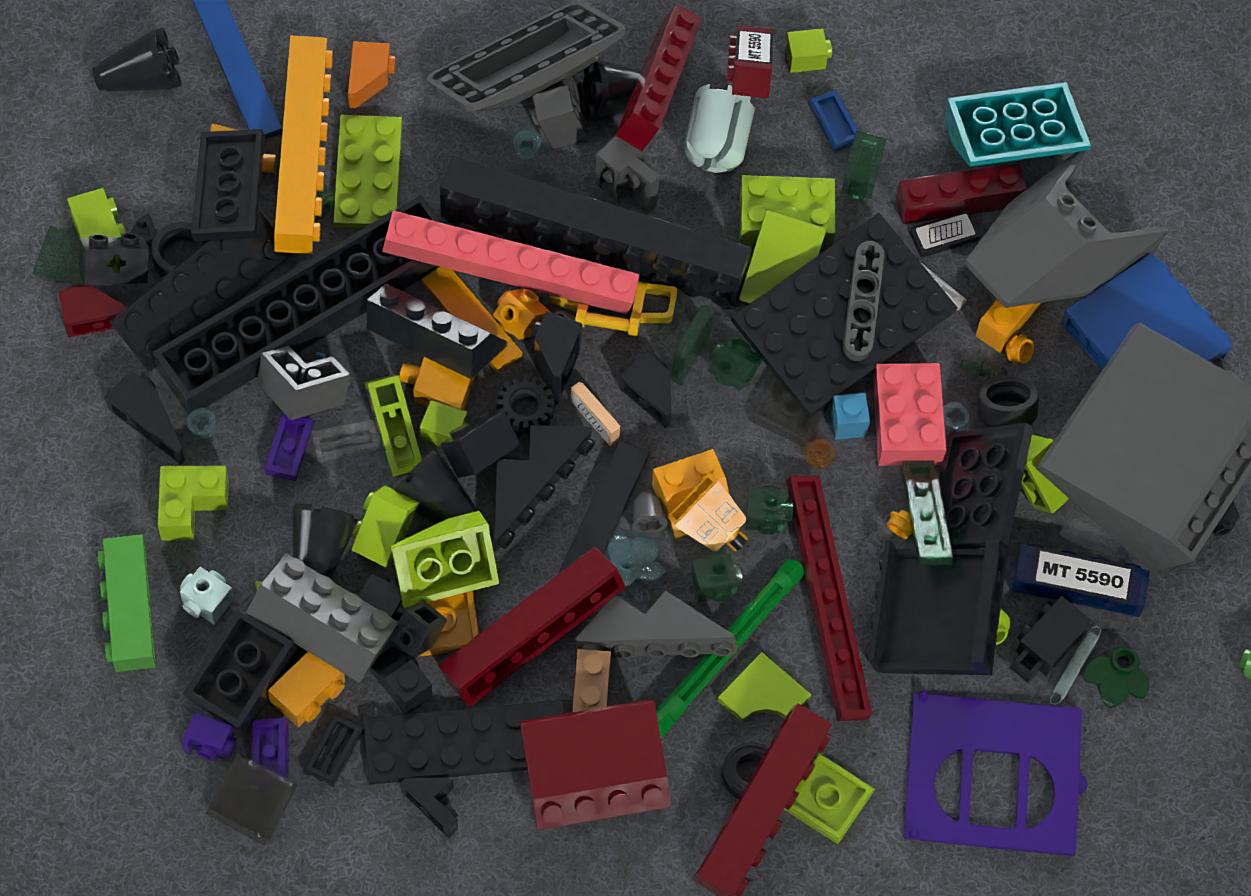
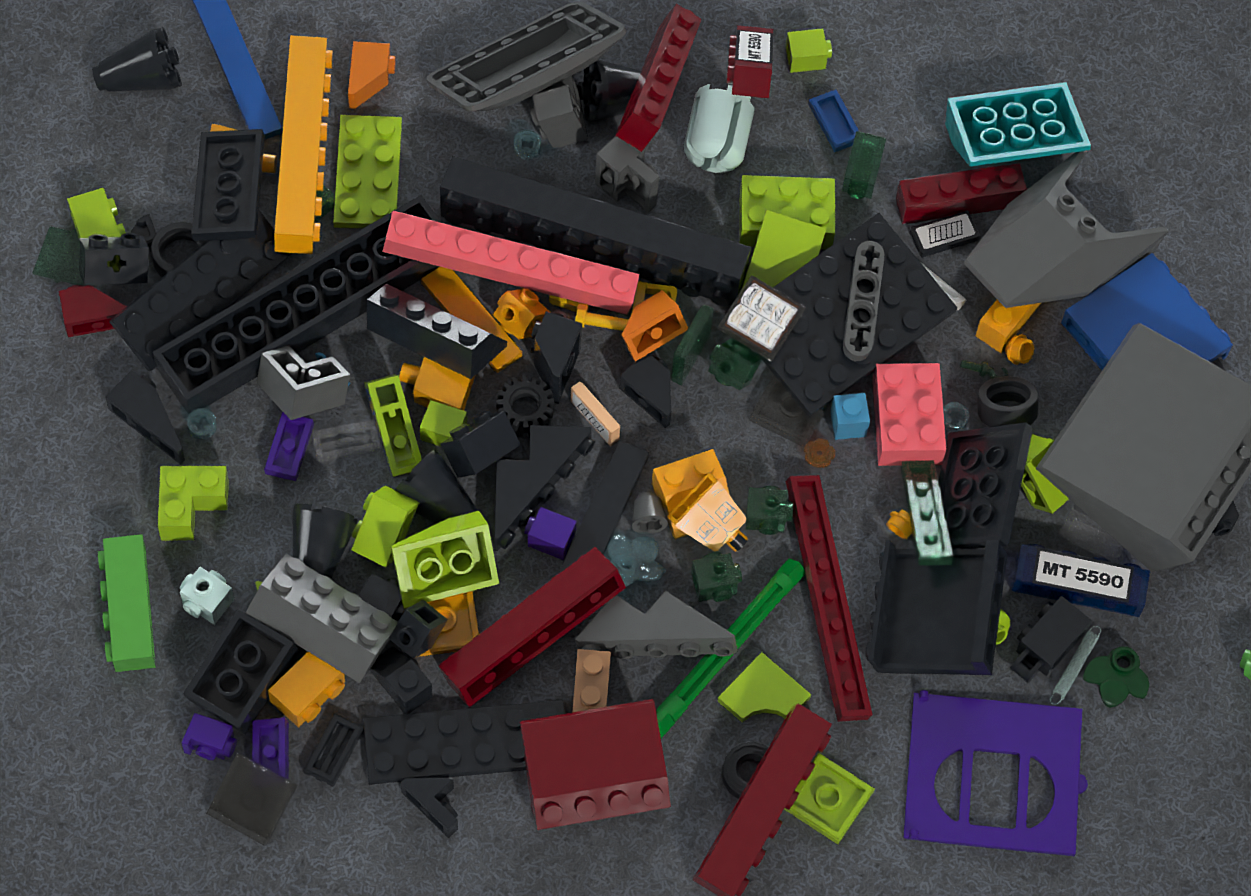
(550, 533): none -> dark purple brick
(653, 325): none -> orange slope
(761, 318): none -> tile

